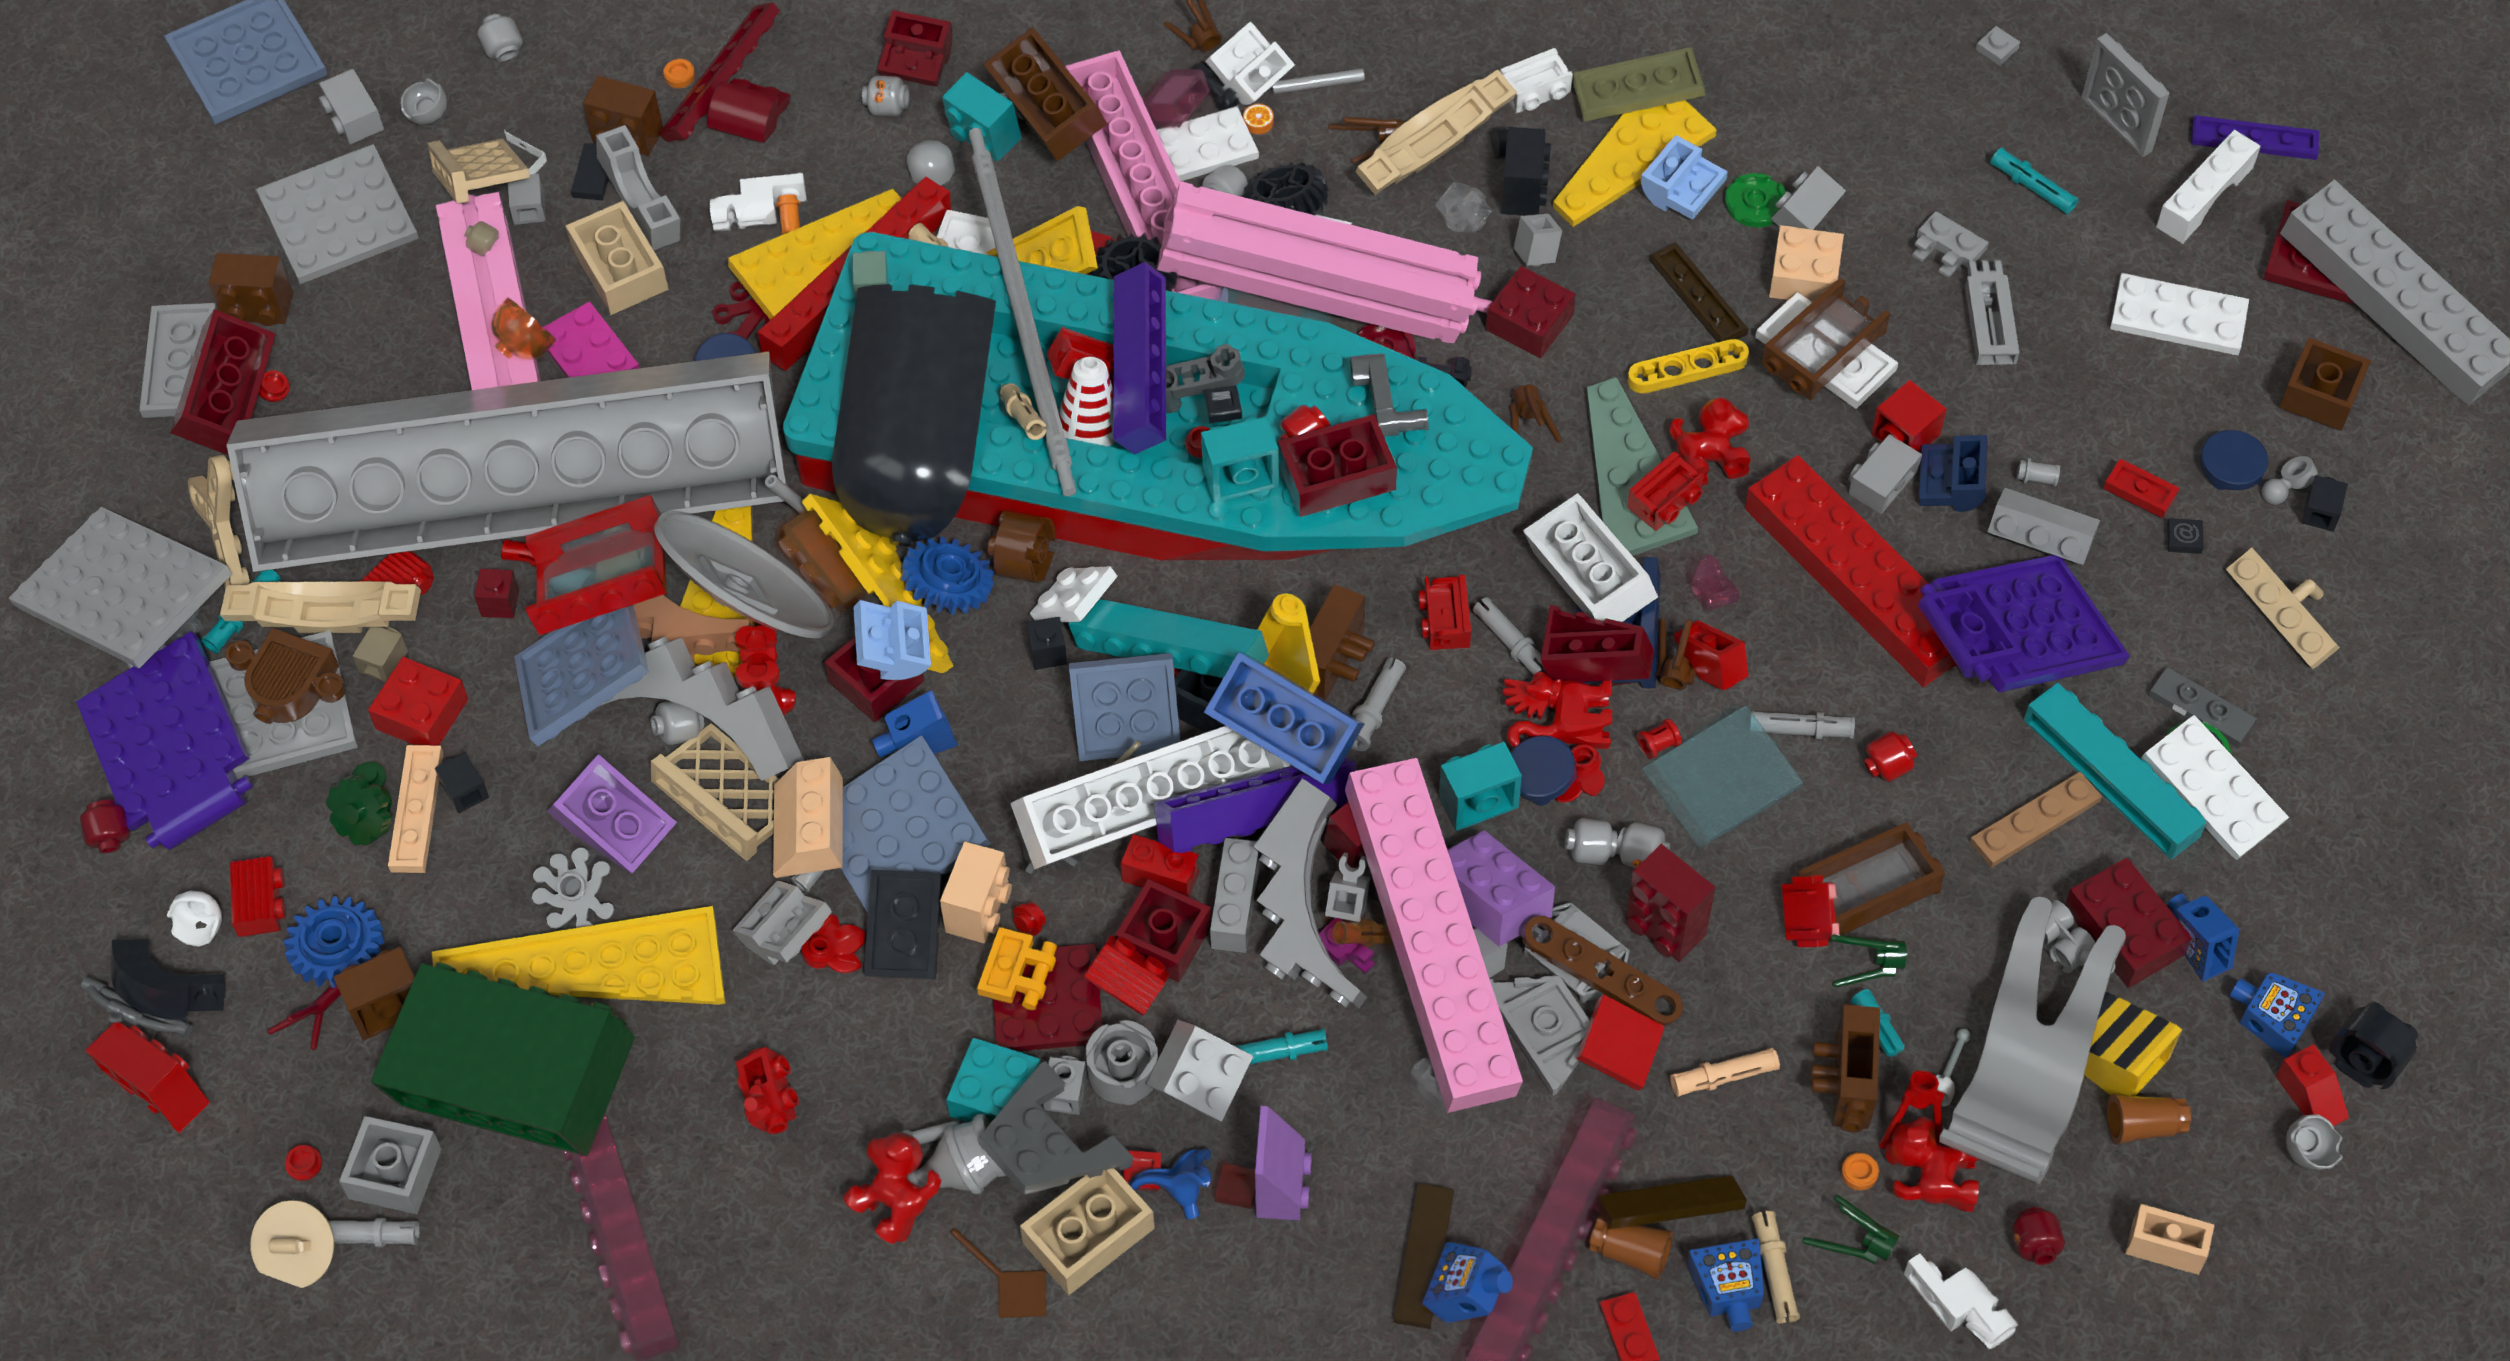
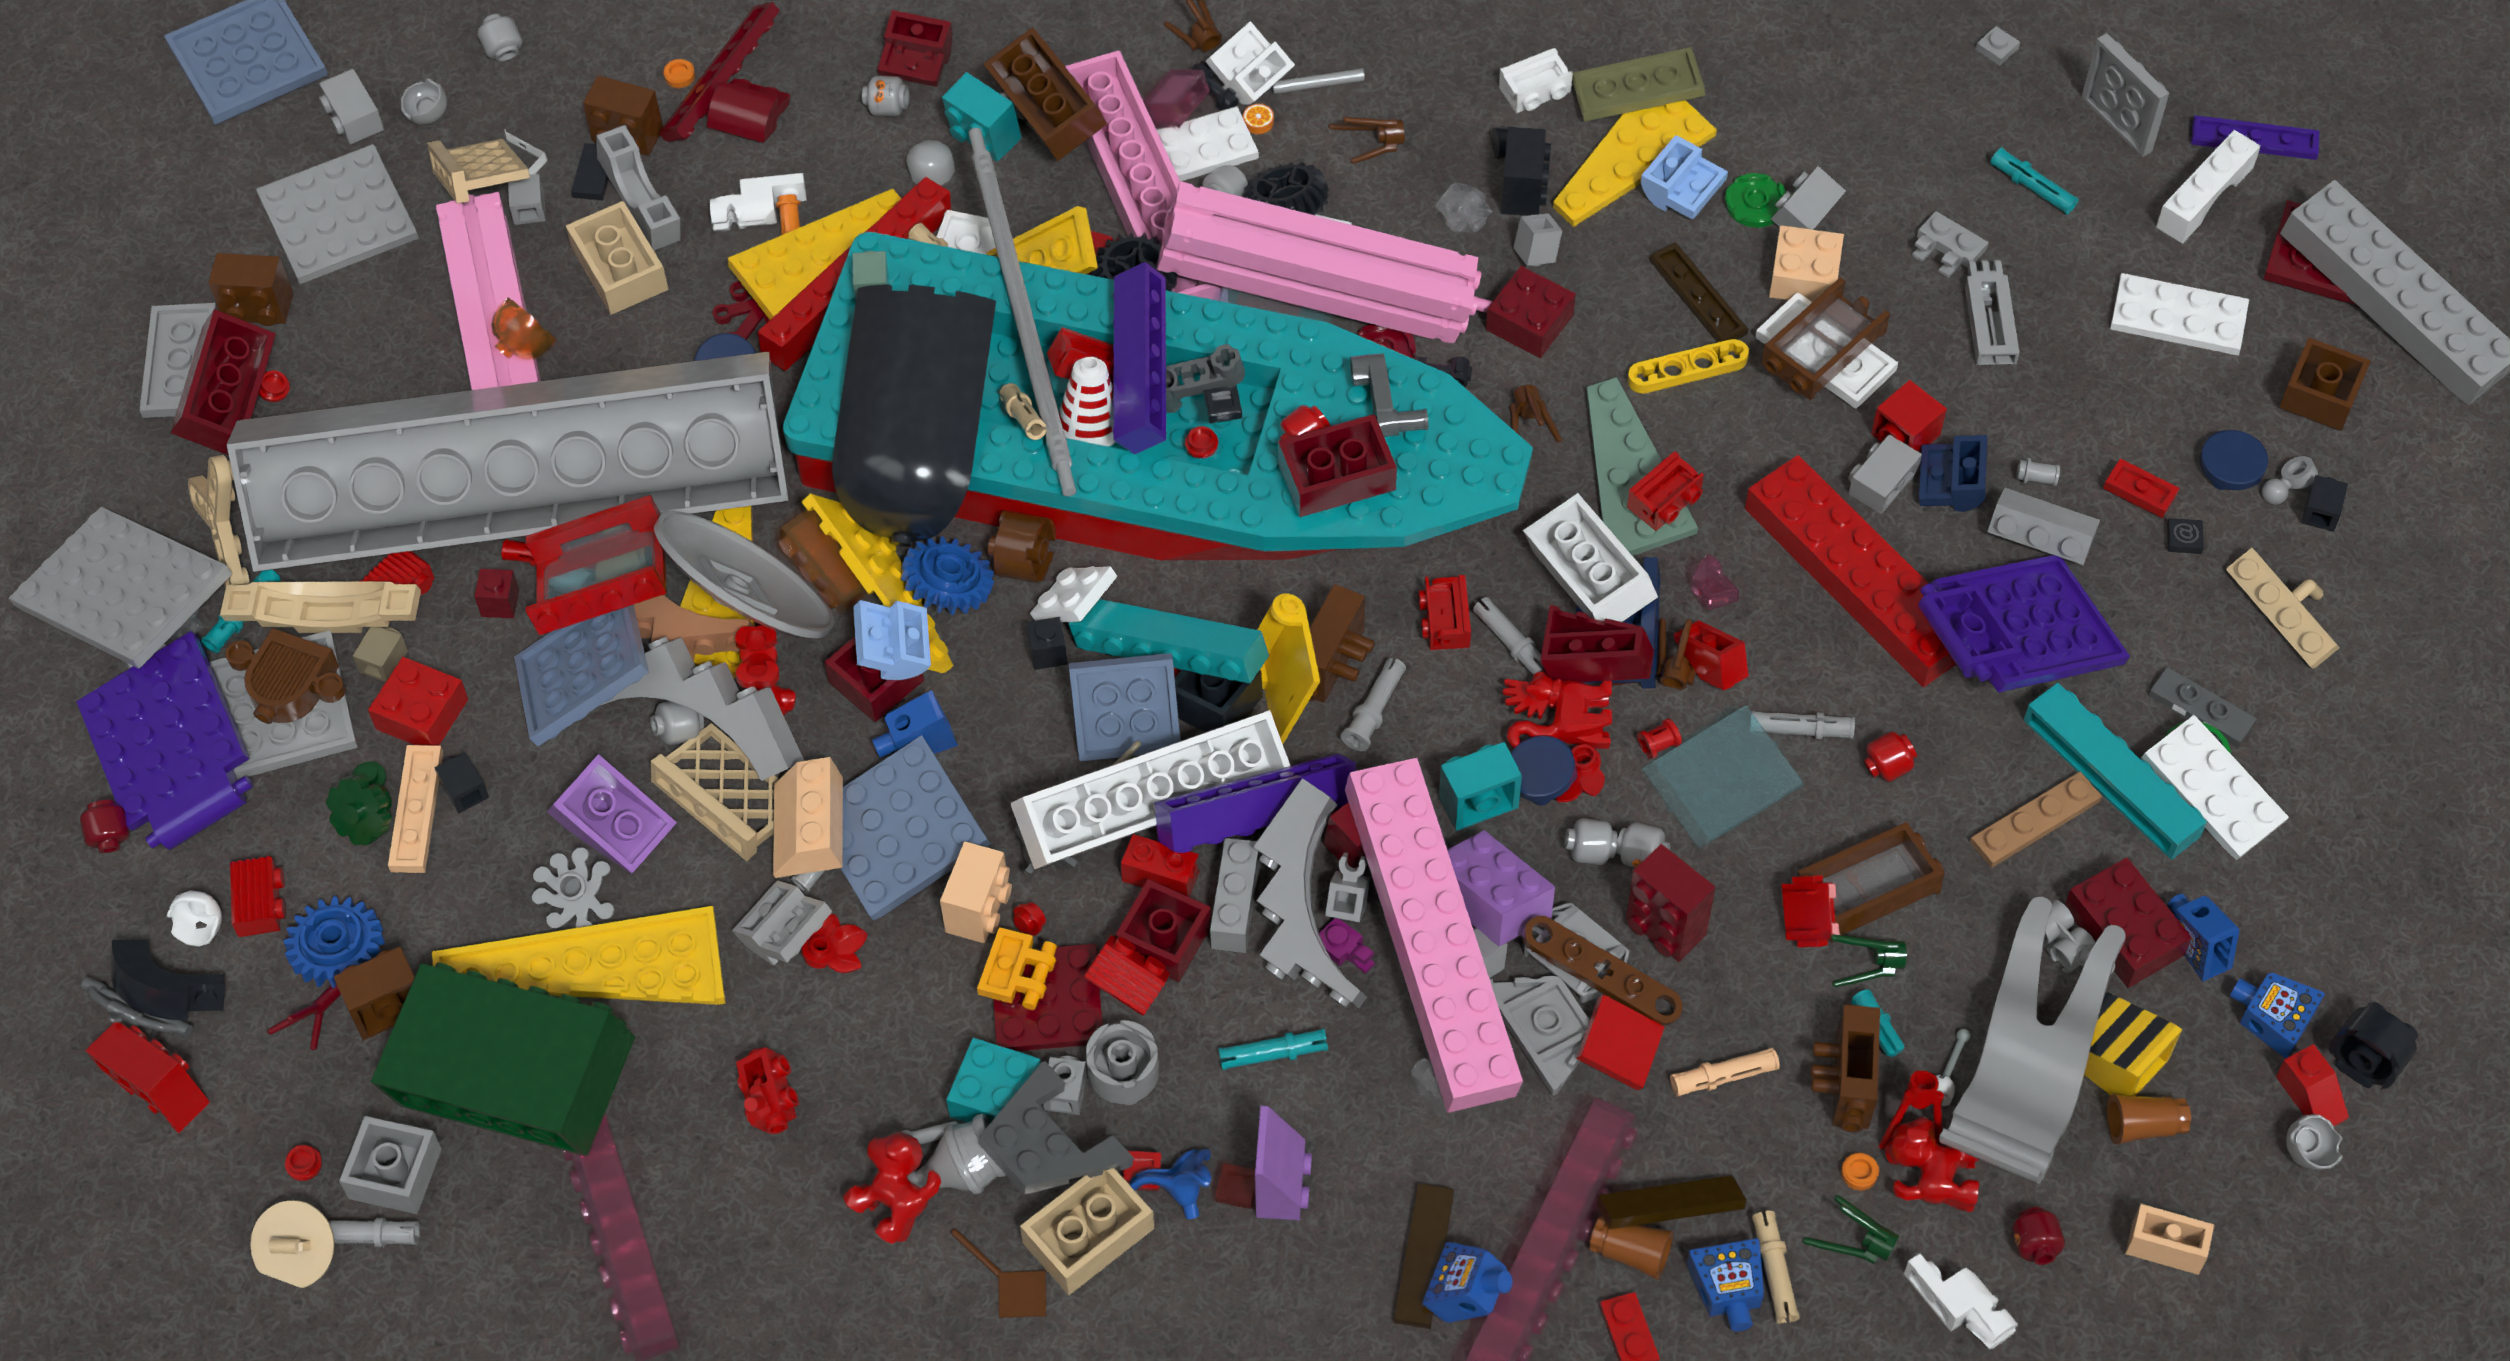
(481, 237): dark tan piece -> none
(587, 344): dark pink plate -> none
(785, 493): light grey piece -> none
(903, 924): black plate -> none
(1199, 1070): light grey brick -> none
(1240, 459): teal brick -> none
(1284, 718): blue brick -> none
(1351, 933): clear orange pin -> none
(1435, 131): tan piece -> none
(1719, 423): red animal -> none

